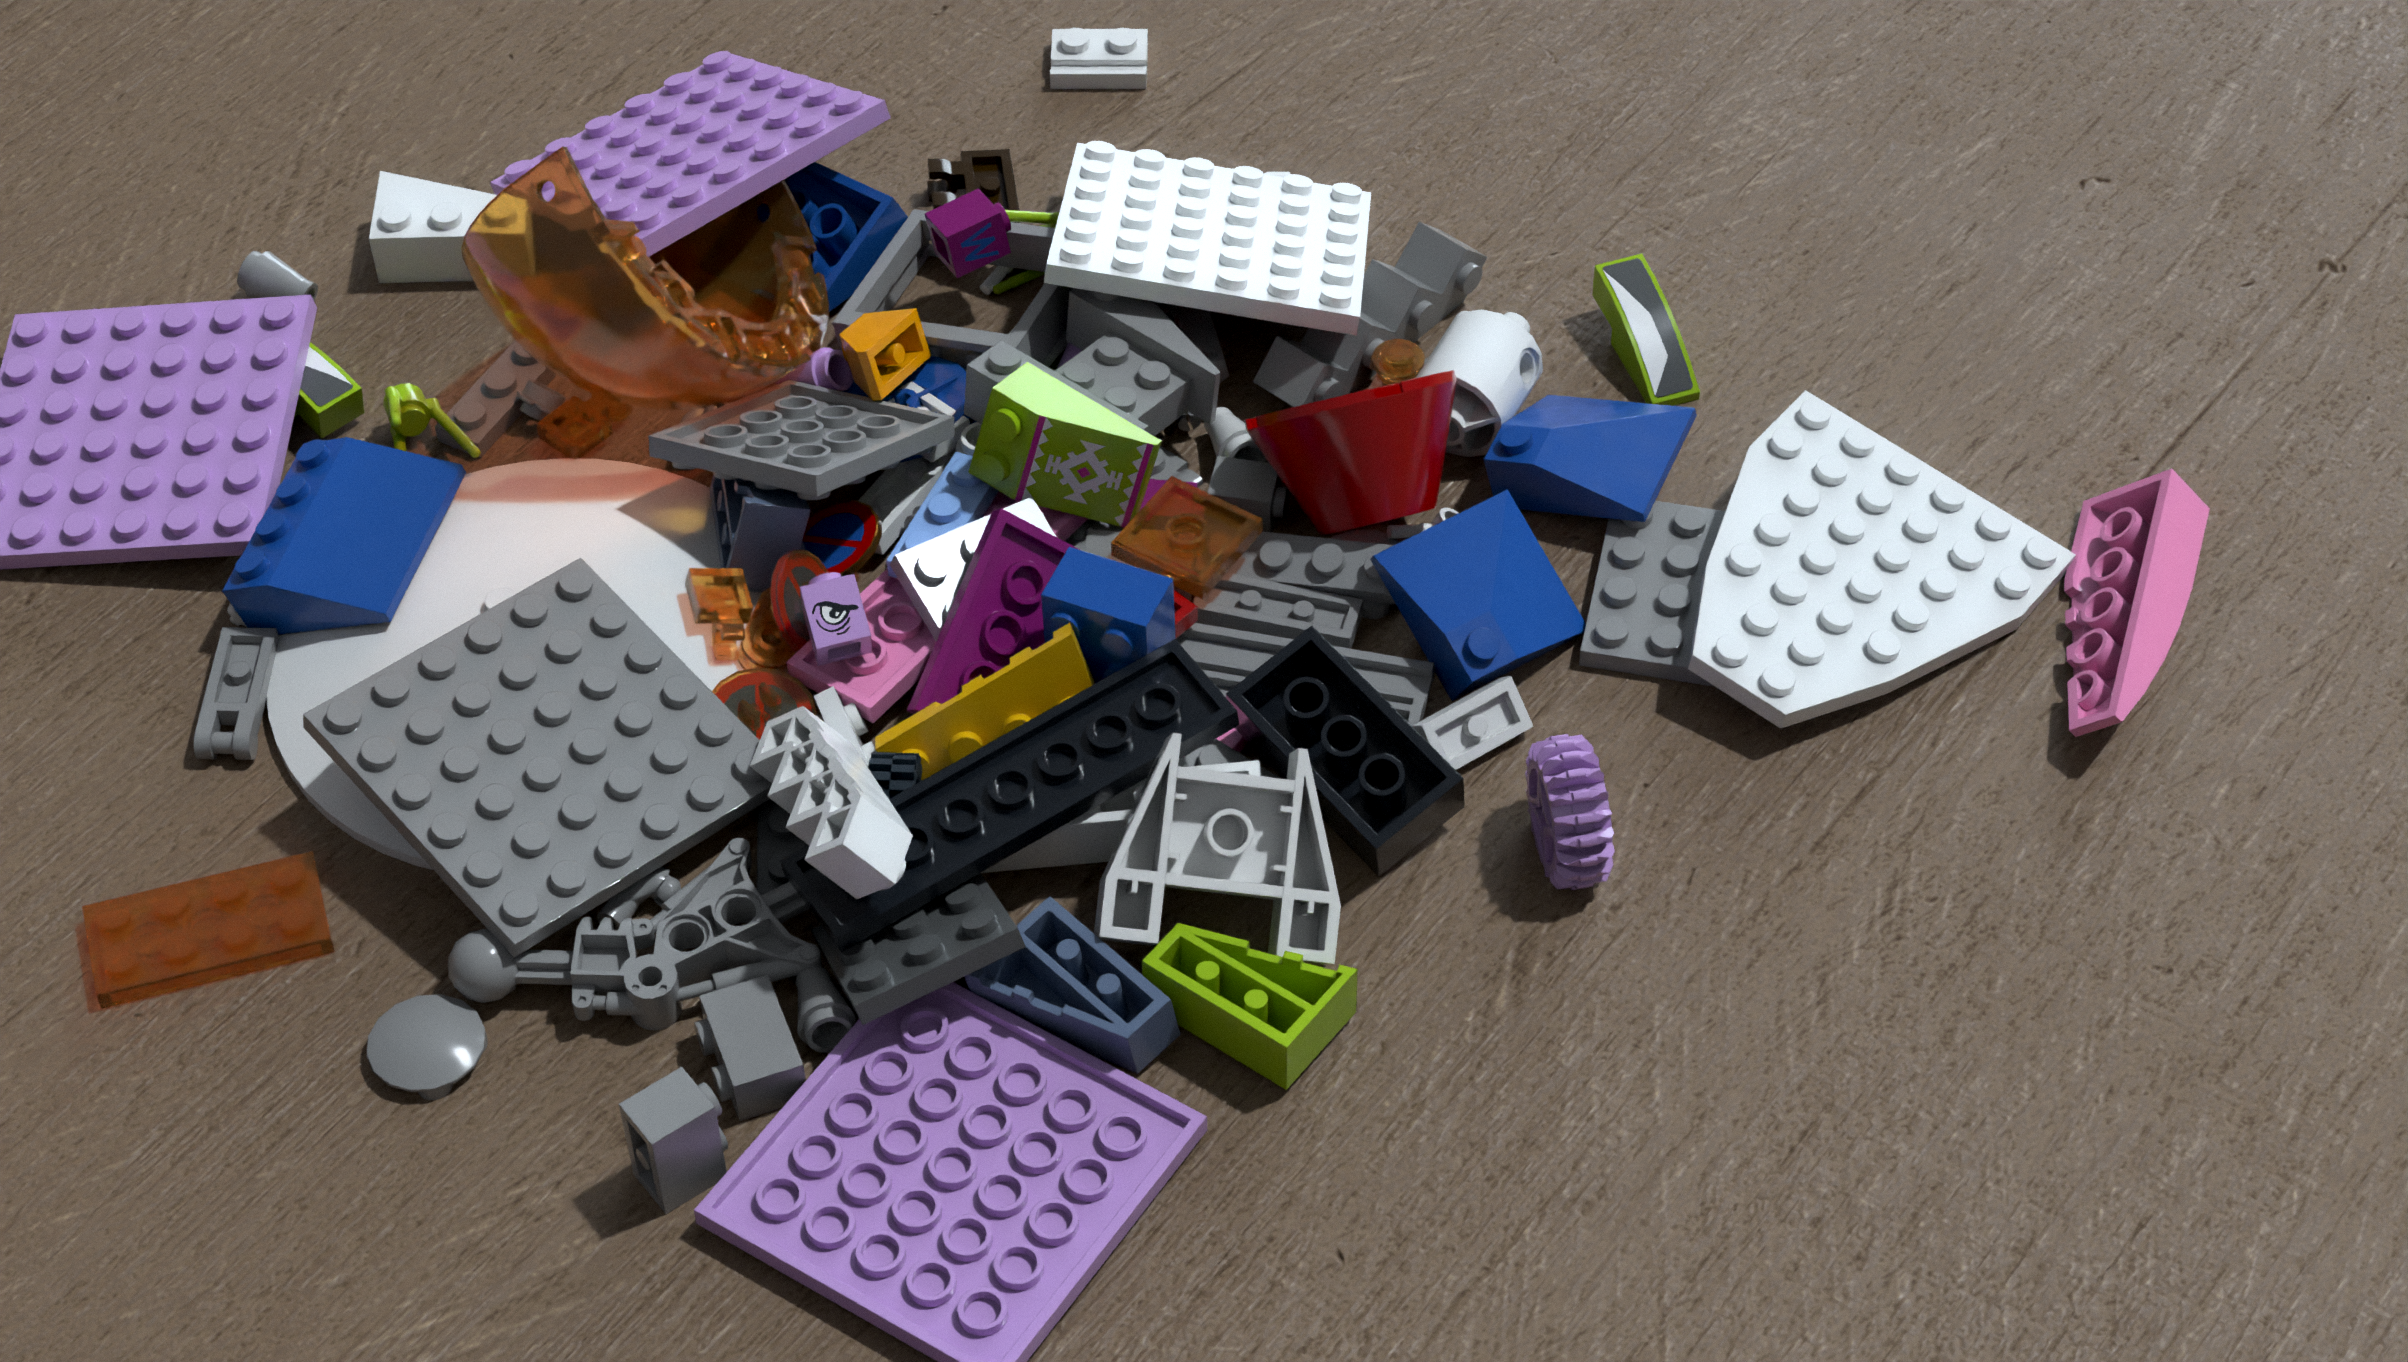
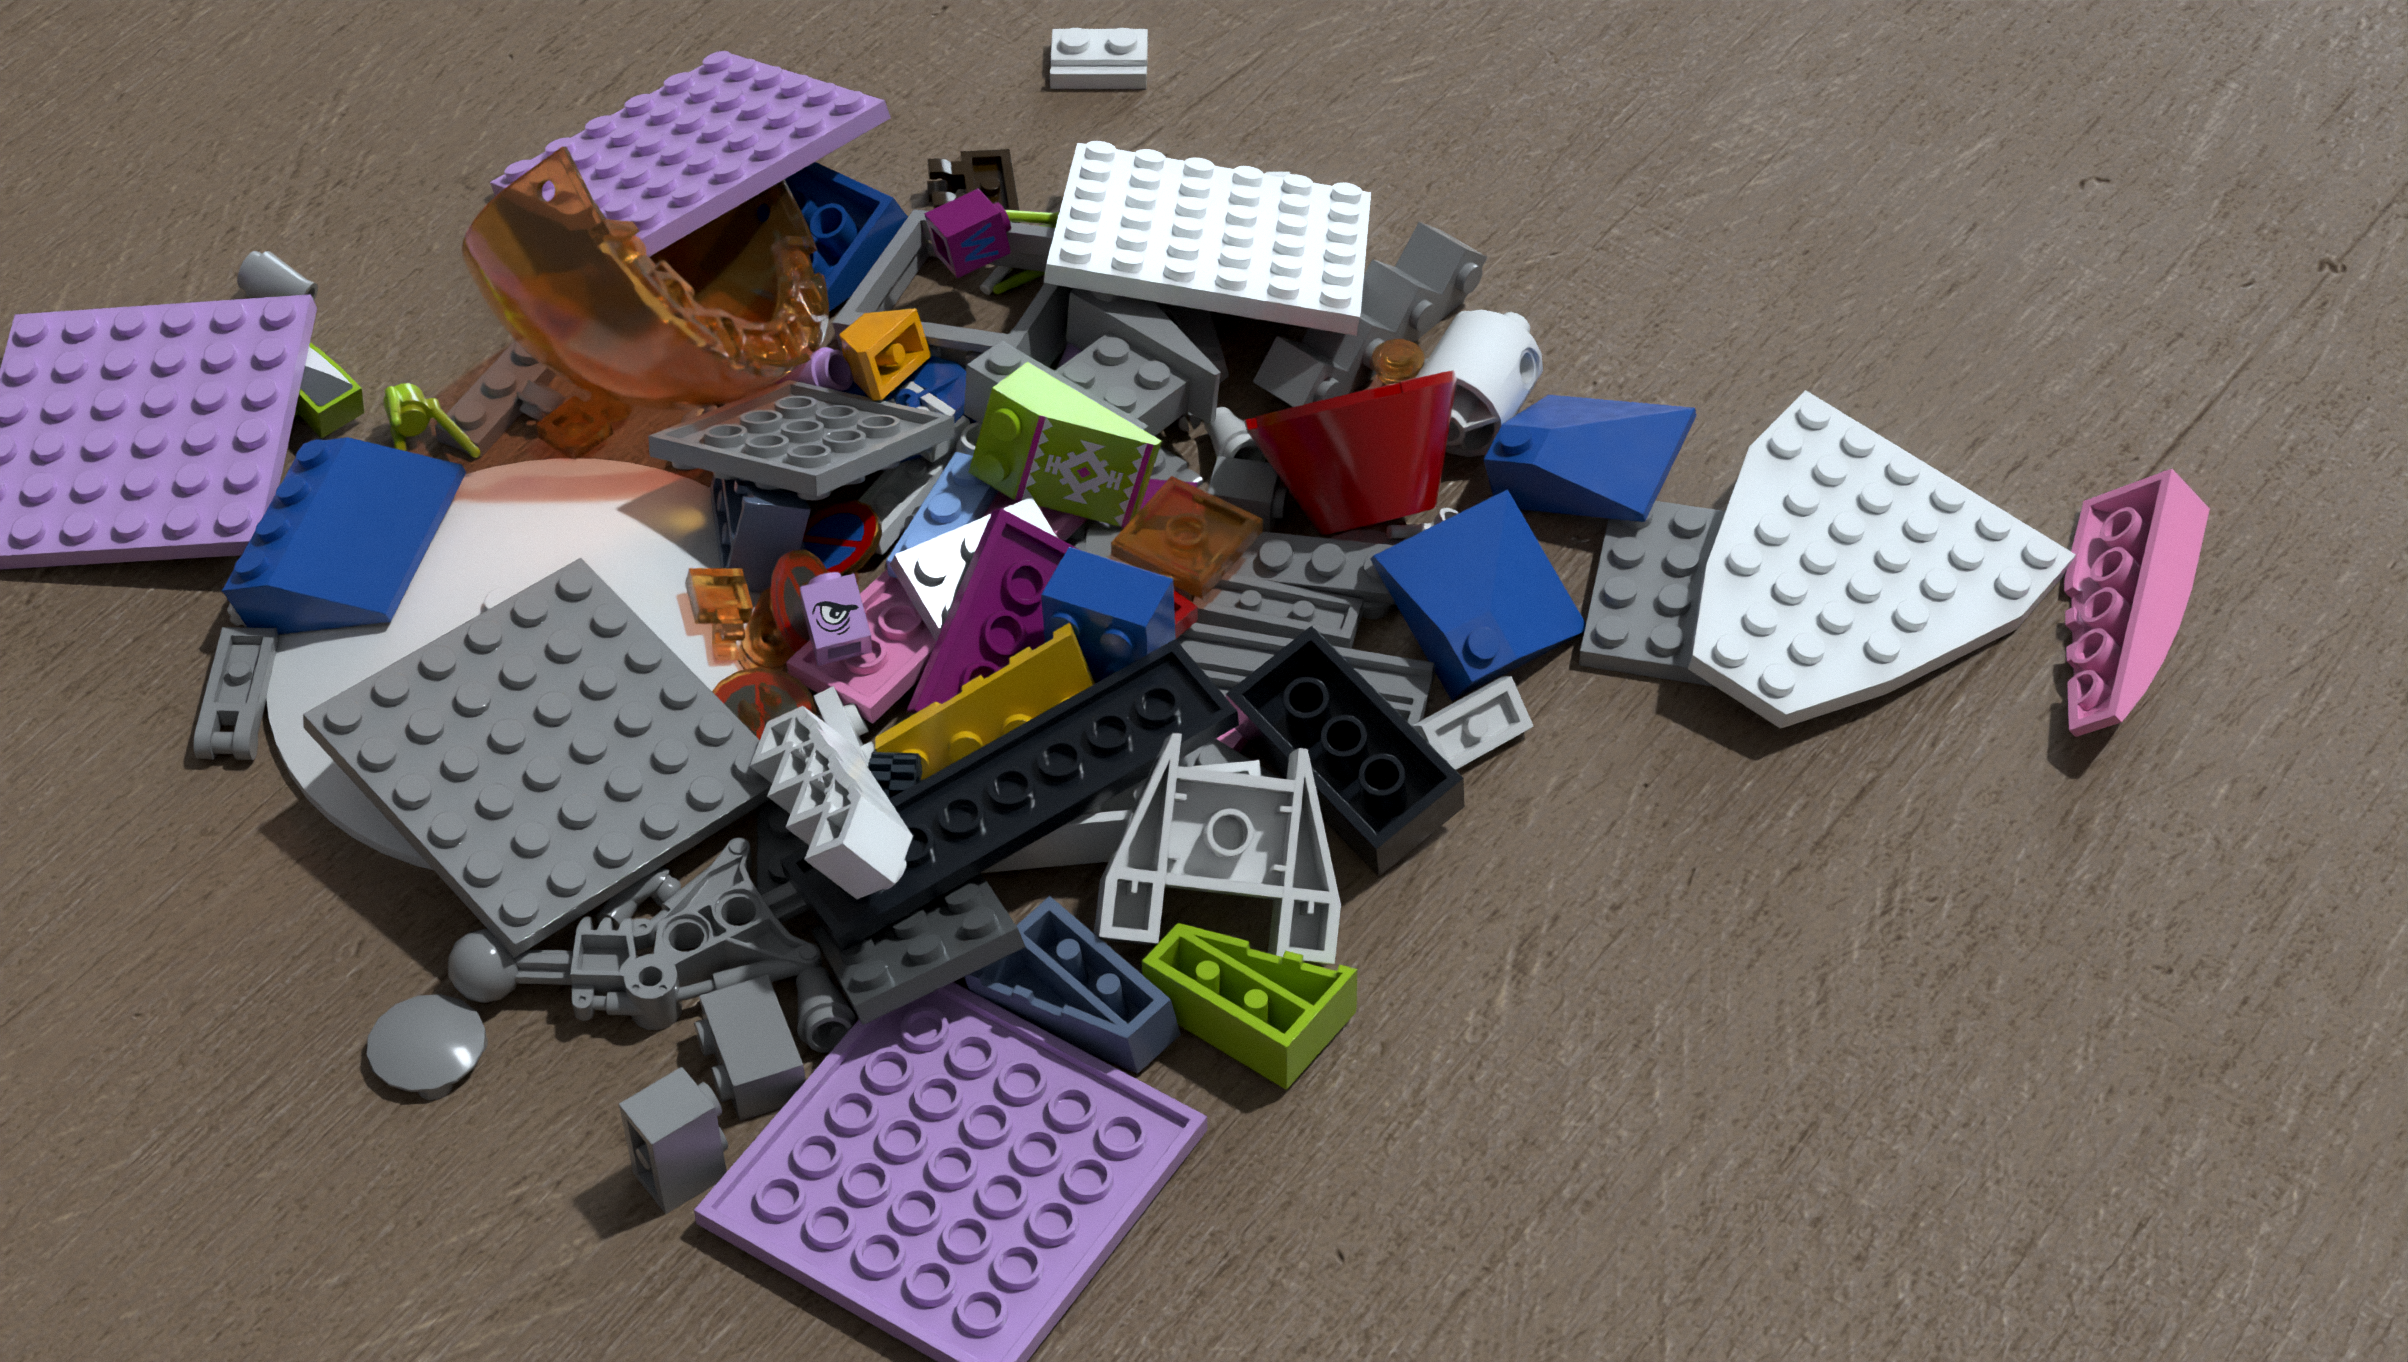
(207, 929): clear orange plate -> none
(421, 229): white wedge -> none
(1569, 811): lavender gear -> none
(1644, 331): slope -> none

